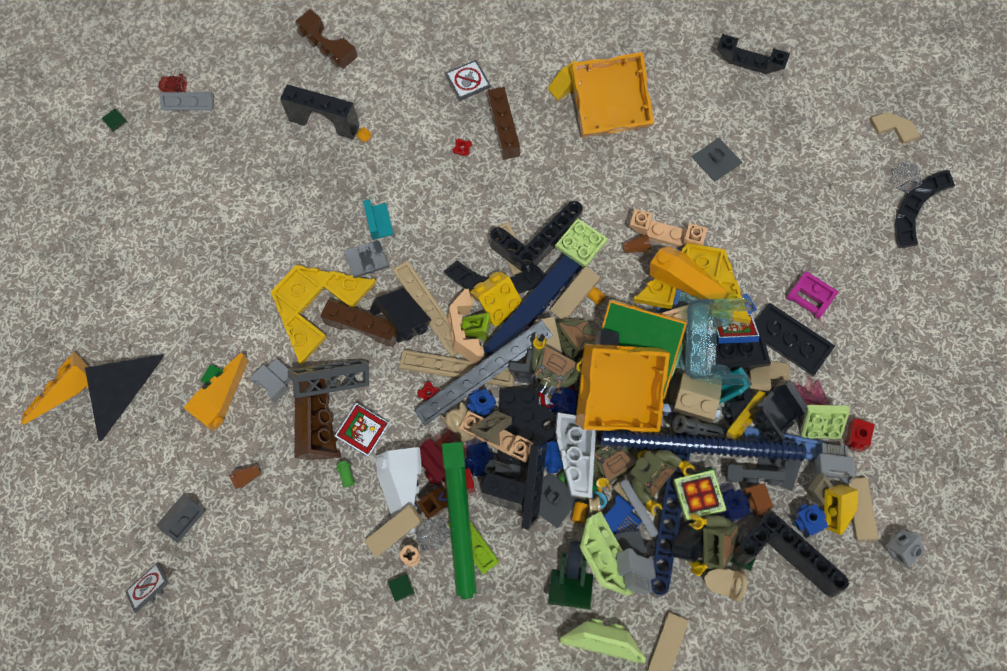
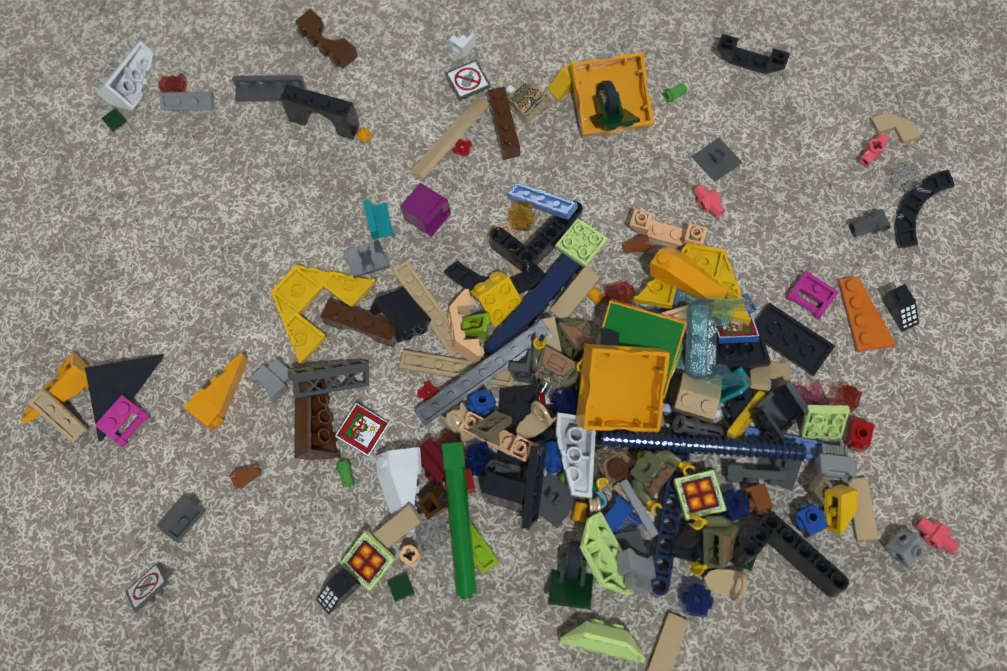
(58, 415): none -> tan tile
(116, 416): none -> dark pink plate
(126, 81): none -> white wedge
(210, 373): green tile -> none
(264, 92): none -> dark grey fence
(337, 590): none -> black slope
(368, 561): none -> tile
(426, 209): none -> magenta piece
(449, 138): none -> tan tile
(462, 45): none -> white panel
(521, 216): none -> clear yellow brick
(527, 101): none -> torso
(535, 422): none -> tan piece
(543, 200): none -> medium blue tile
(609, 108): none -> dark green plate
(612, 292): none -> clear red brick
(618, 470): none -> reddish brown tile
(671, 94): none -> bright green pin
(691, 606): none -> clear blue brick
(709, 201): none -> coral axle
(849, 395): none -> clear red brick
(864, 320): none -> orange wing
(873, 222): none -> dark grey piece
(874, 149): none -> coral axle
(902, 307): none -> black slope
(937, 535): none -> coral axle

